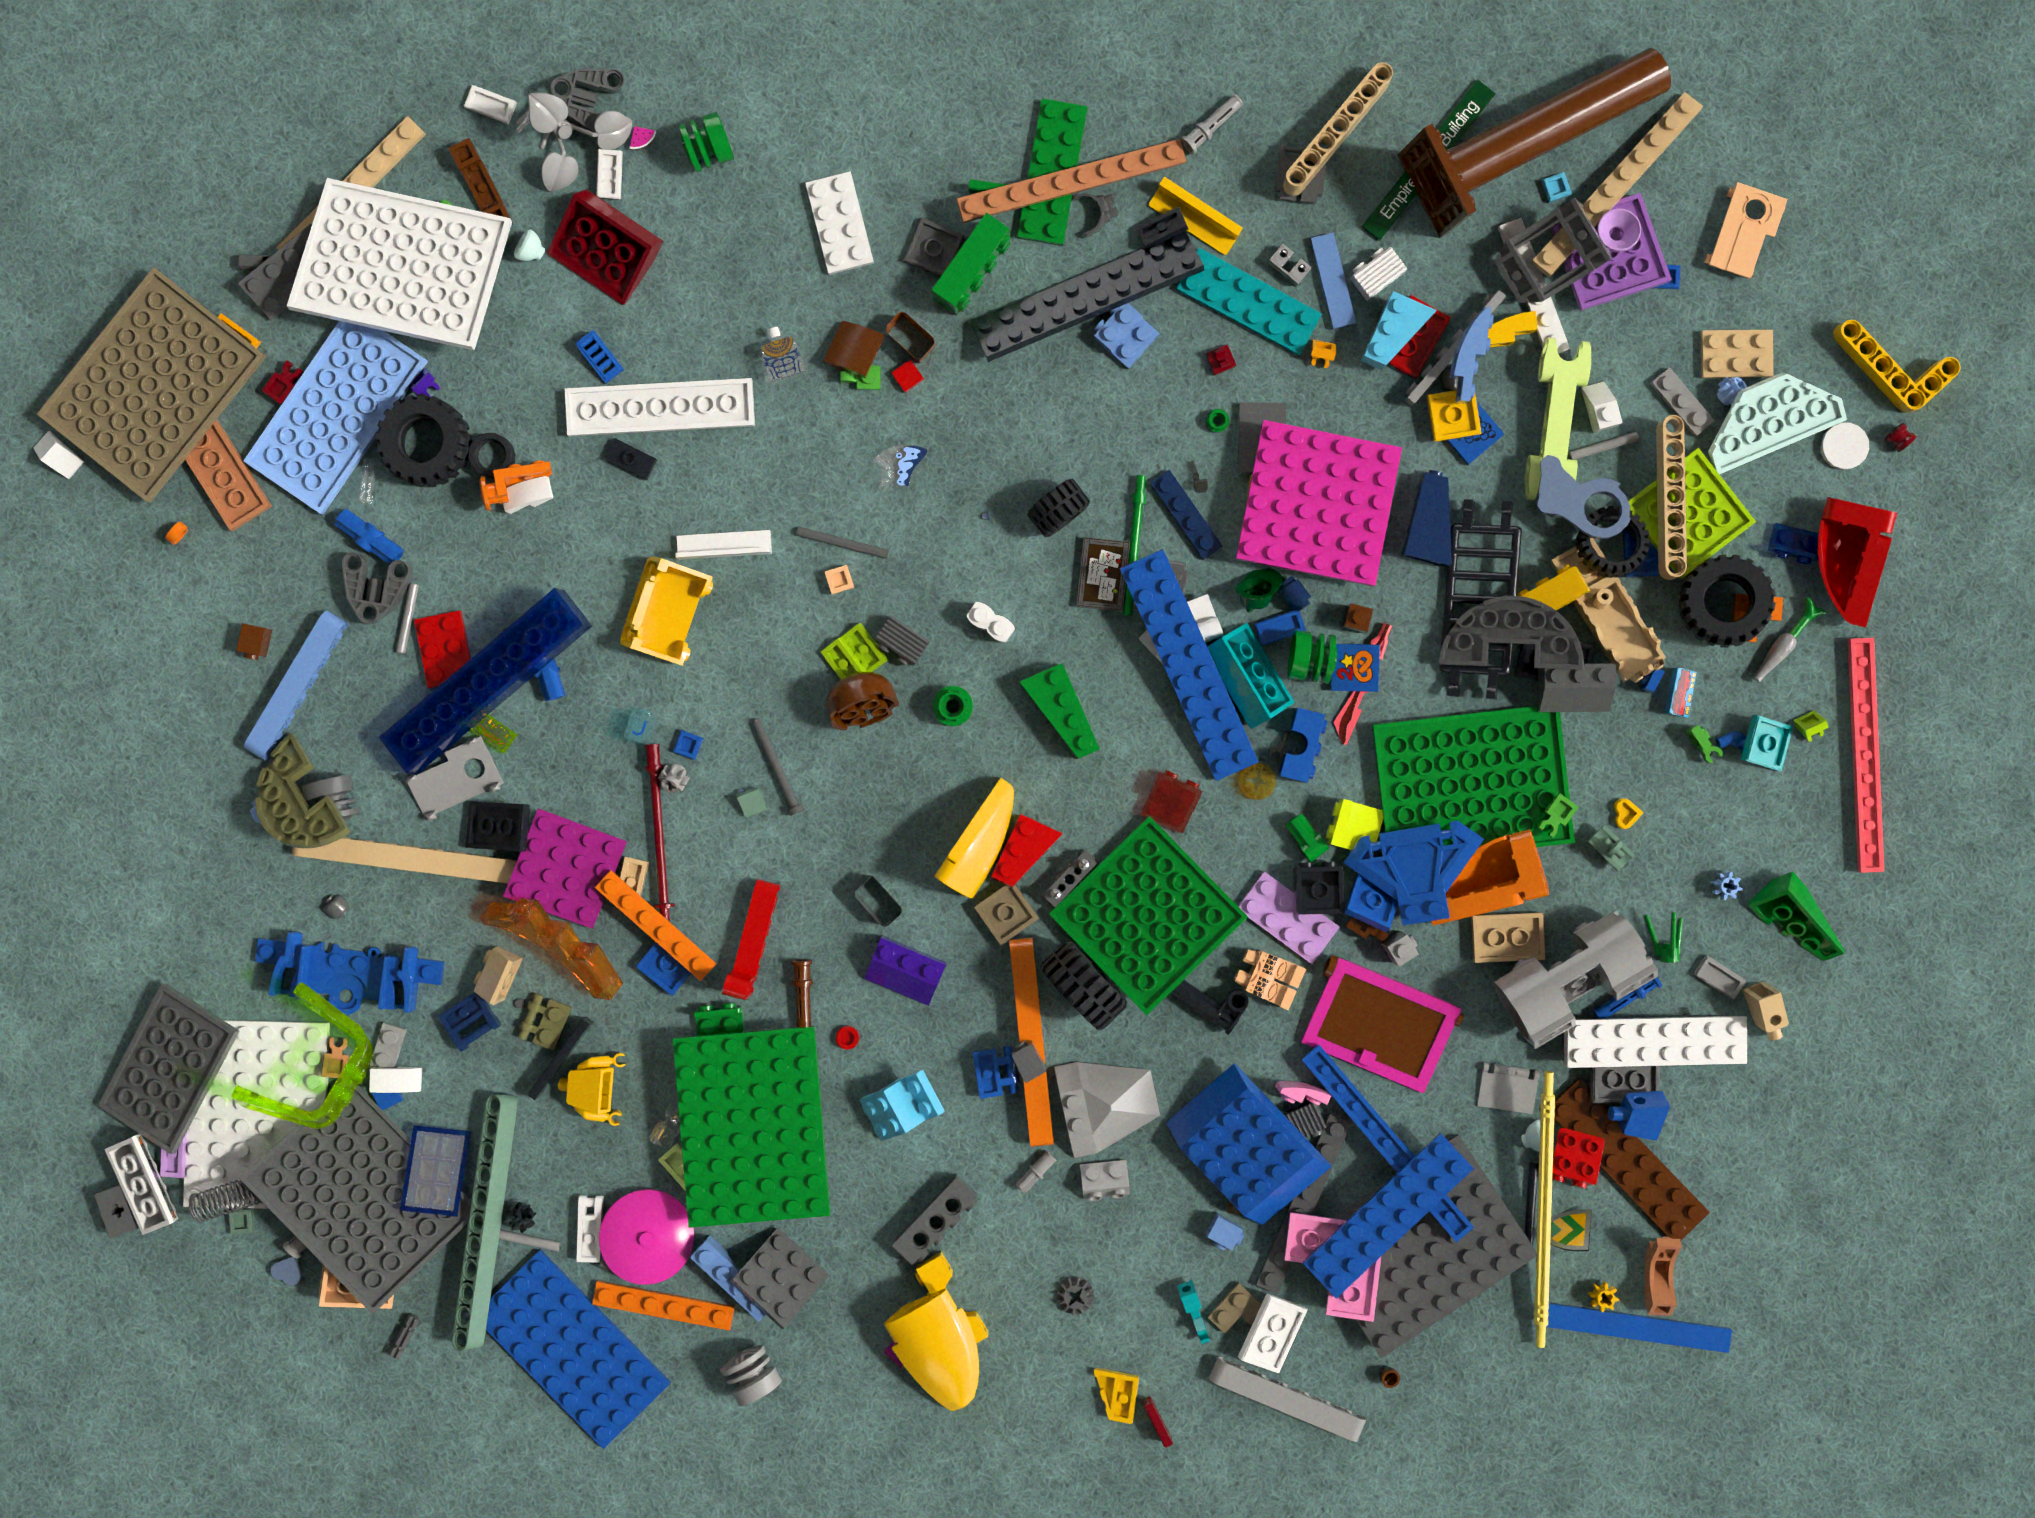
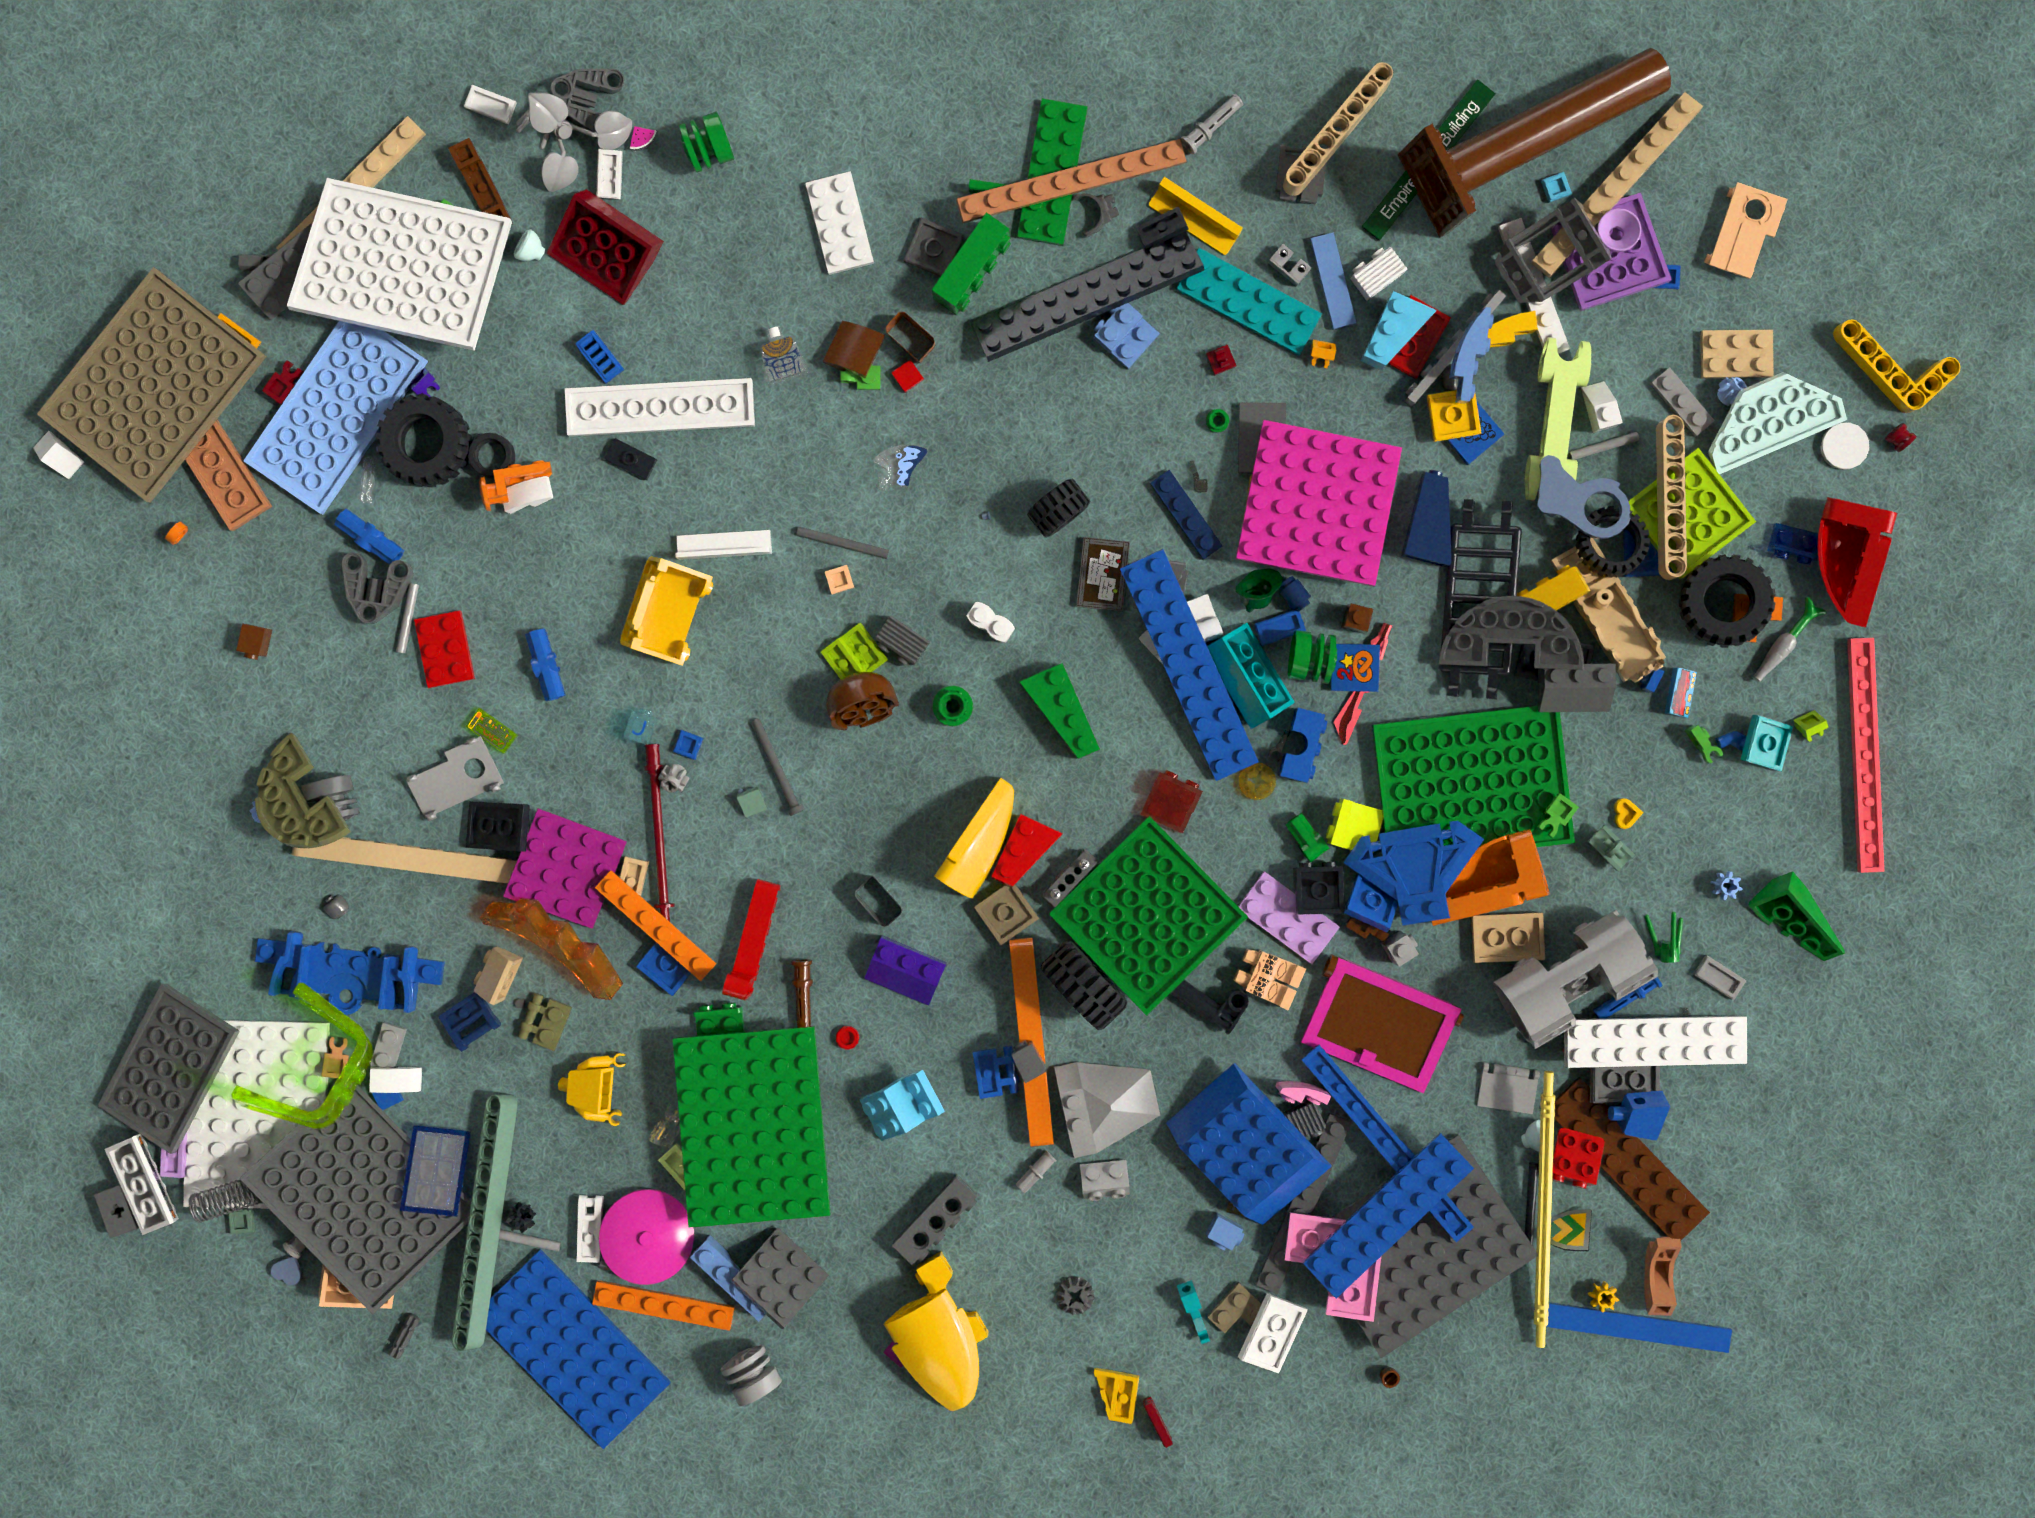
(294, 685): medium blue beam -> none
(485, 681): clear blue brick -> none
(560, 1058): black tile -> none
(1138, 500): green bar -> none
(1287, 1400): light grey beam -> none
(1766, 1009): tan torso -> none

